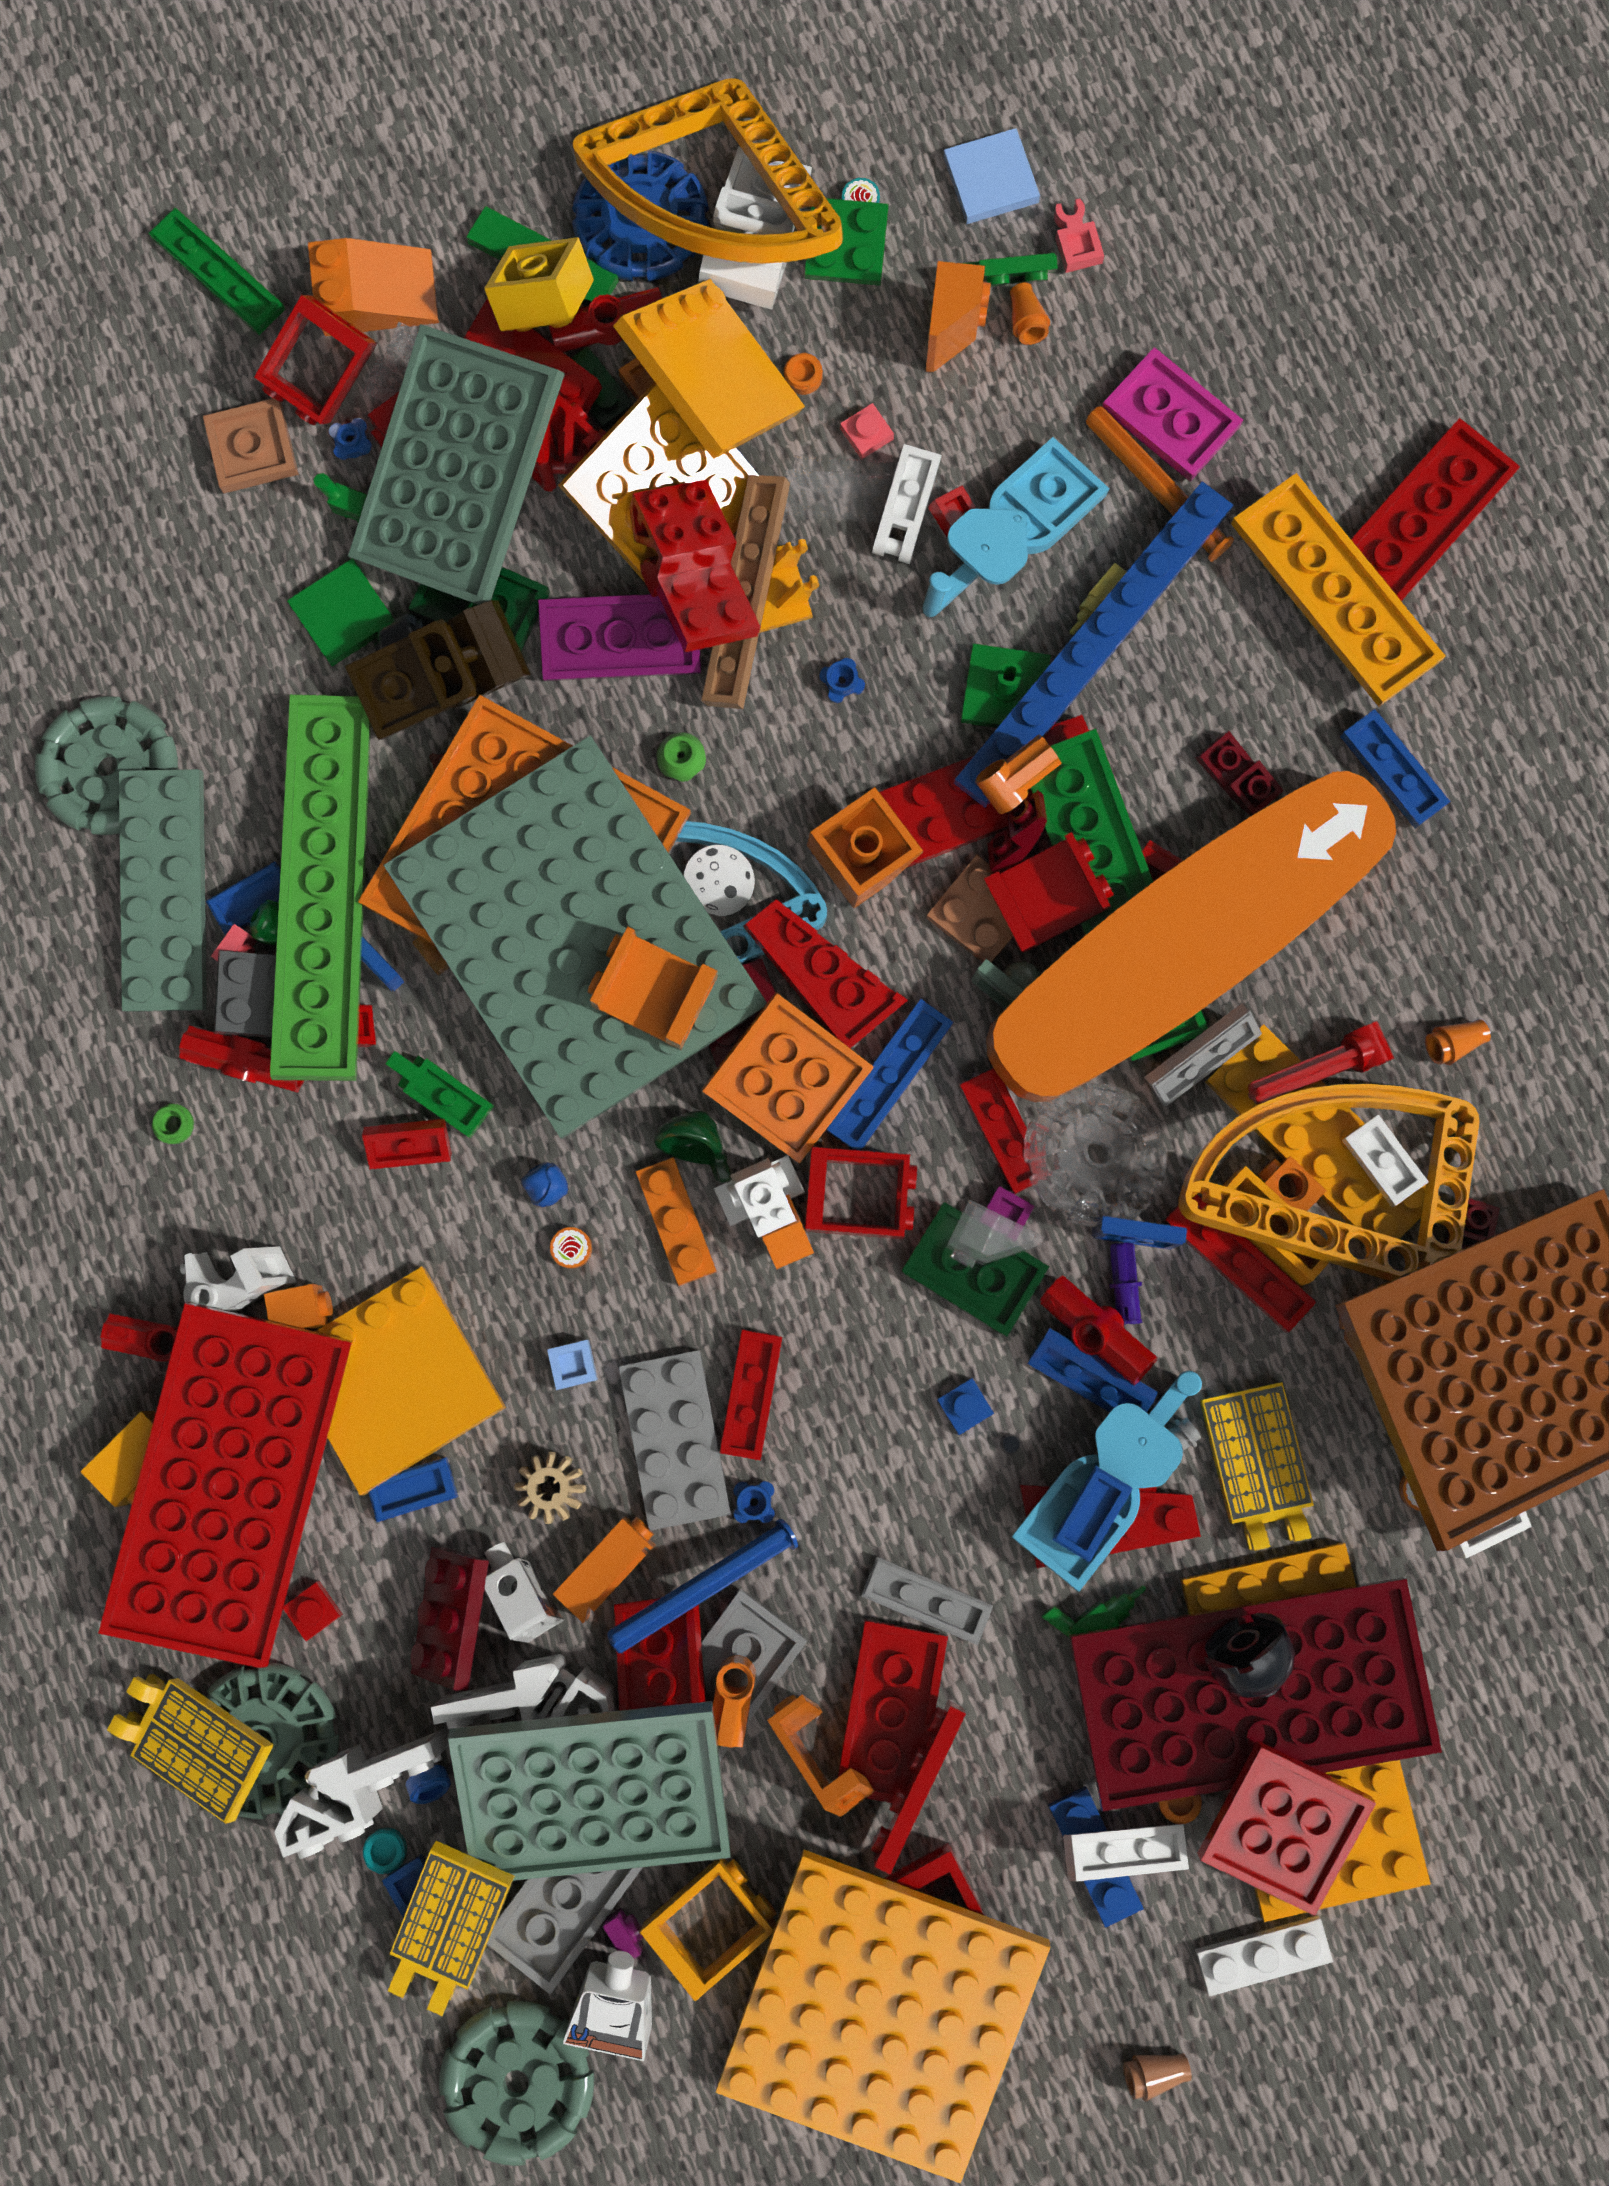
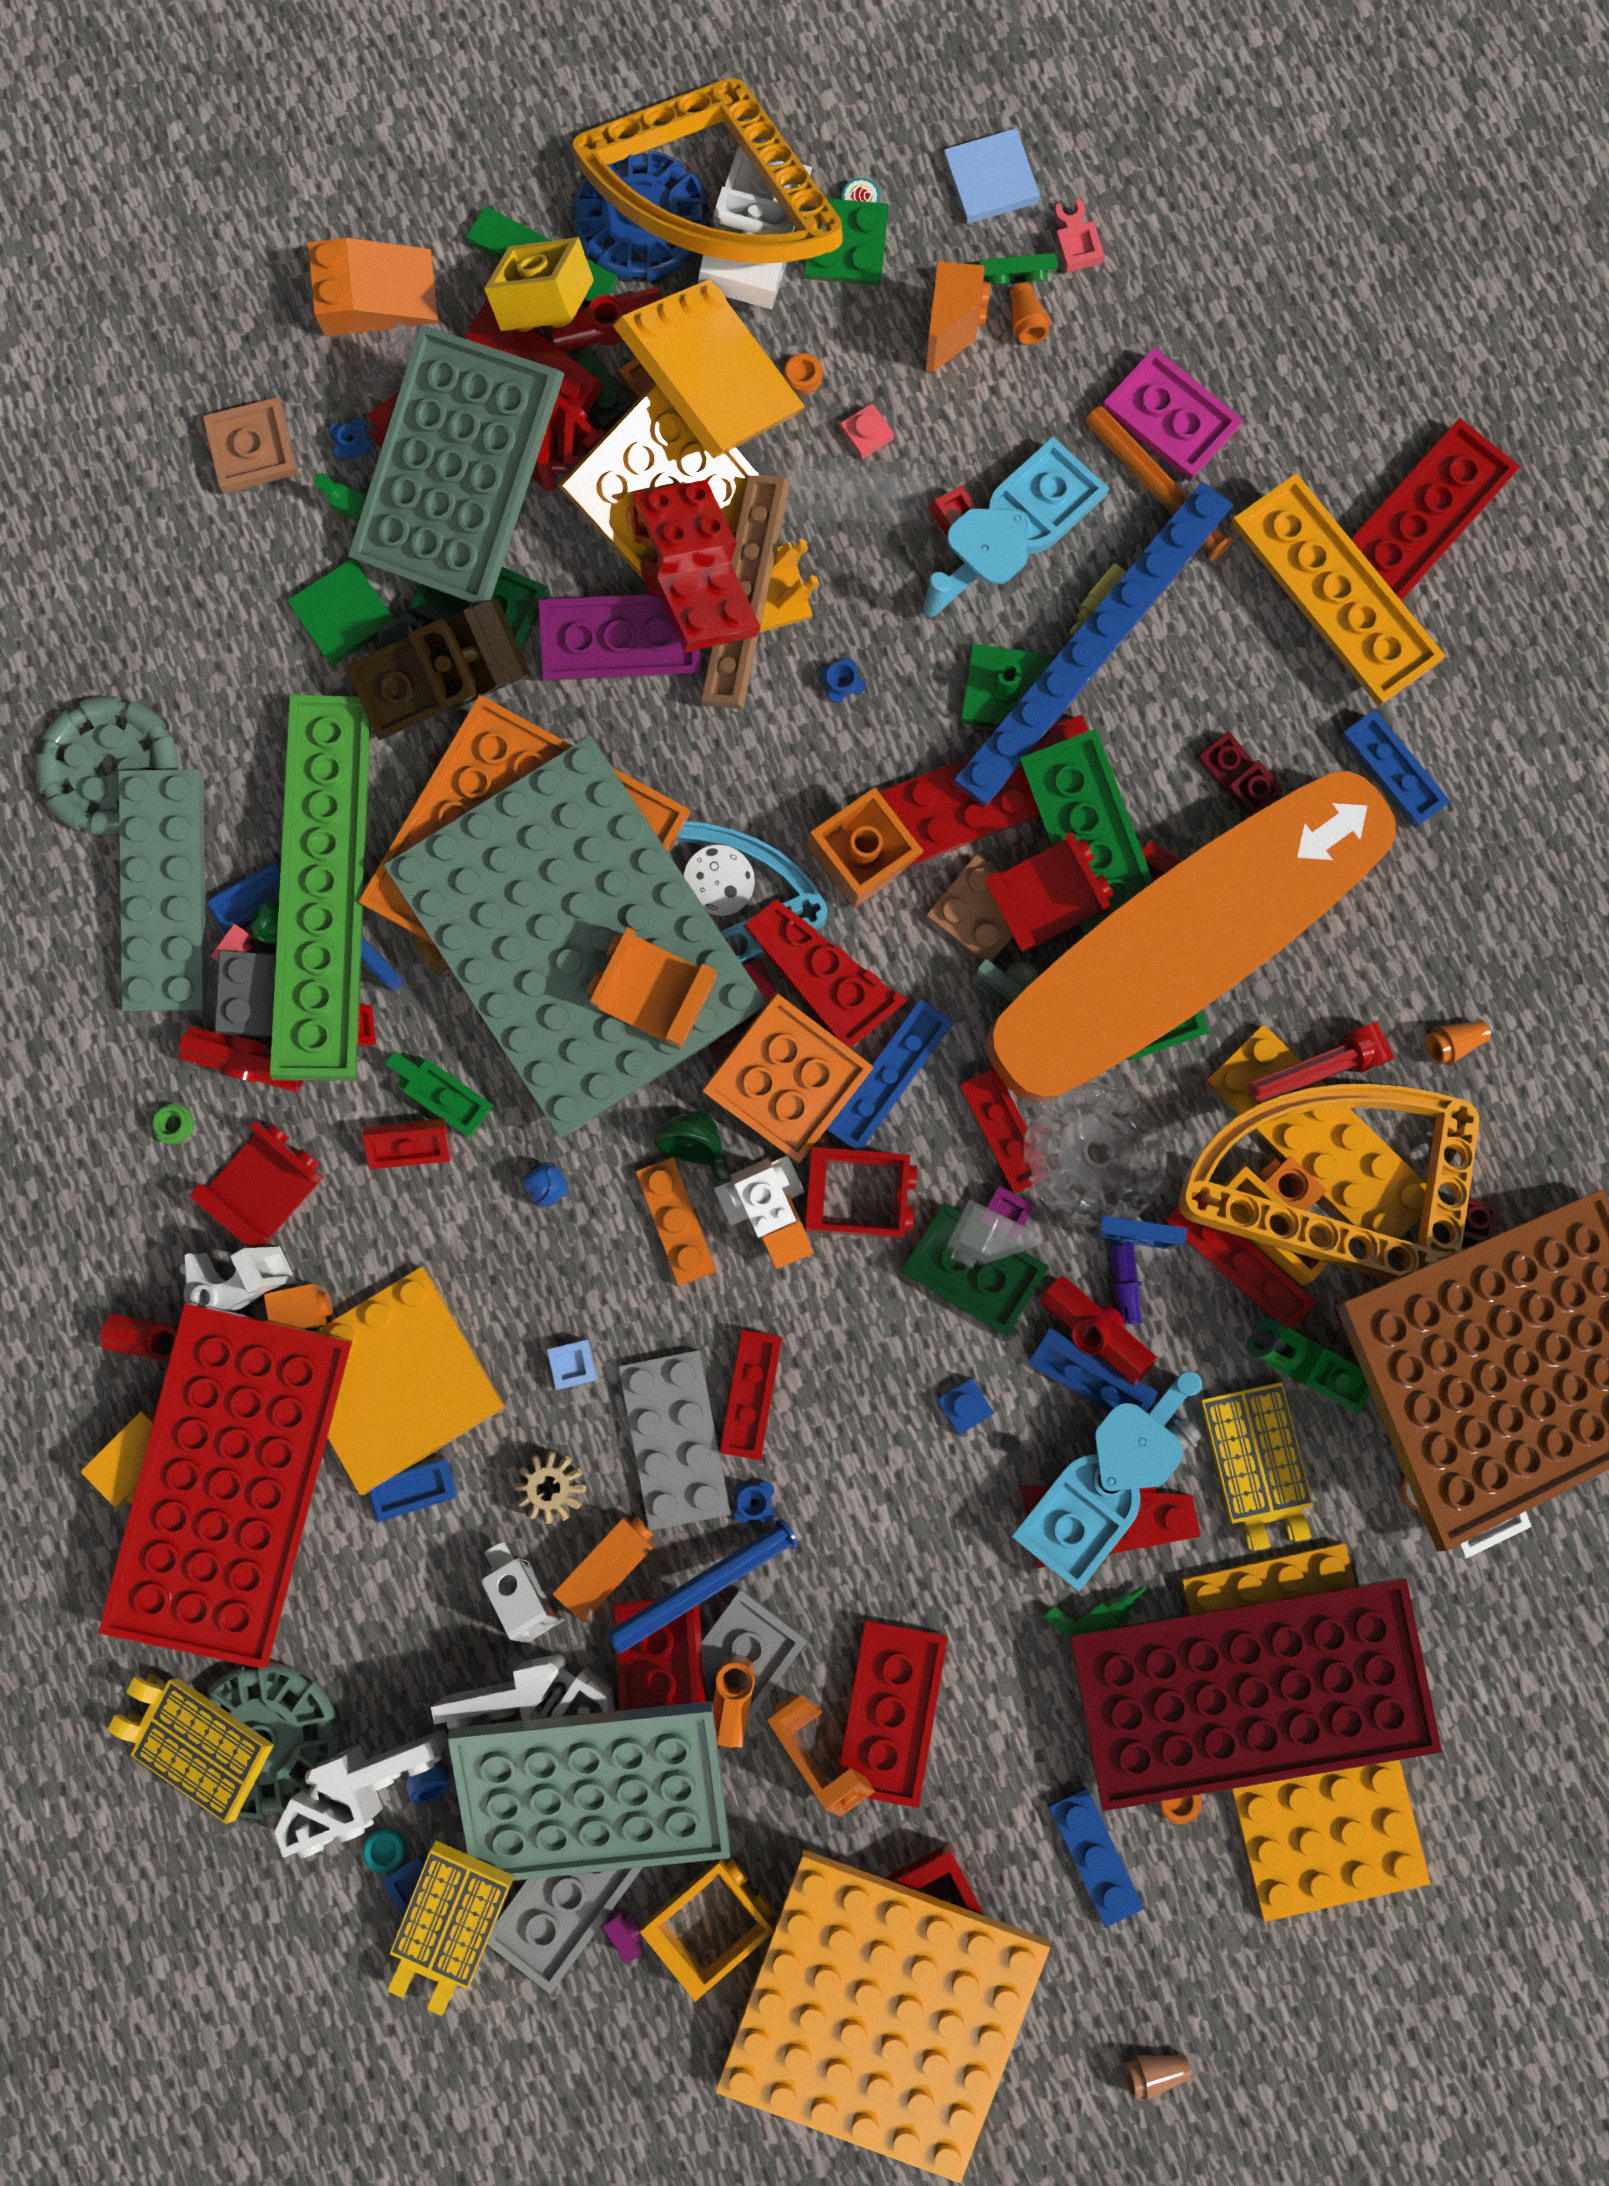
(217, 271): green tile -> none
(260, 1186): none -> red panel
(278, 388): red window -> none
(312, 1611): red plate -> none
(449, 1618): dark red plate -> none
(499, 2104): sand green plate -> none
(571, 1247): tile -> none
(613, 2009): white torso -> none
(684, 768): bright green plate -> none
(907, 502): white plate -> none
(909, 1801): red plate -> none
(927, 1600): light grey tile -> none
(1008, 780): orange piece -> none
(1024, 830): dark red slope -> none
(1092, 1513): blue tile -> none
(1125, 1852): white plate -> none
(1203, 1055): light grey tile -> none
(1251, 1657): black cylinder -> none
(1263, 1955): white plate -> none
(1286, 1828): plate -> none
(1309, 1363): none -> green plate
(1385, 1161): white plate -> none

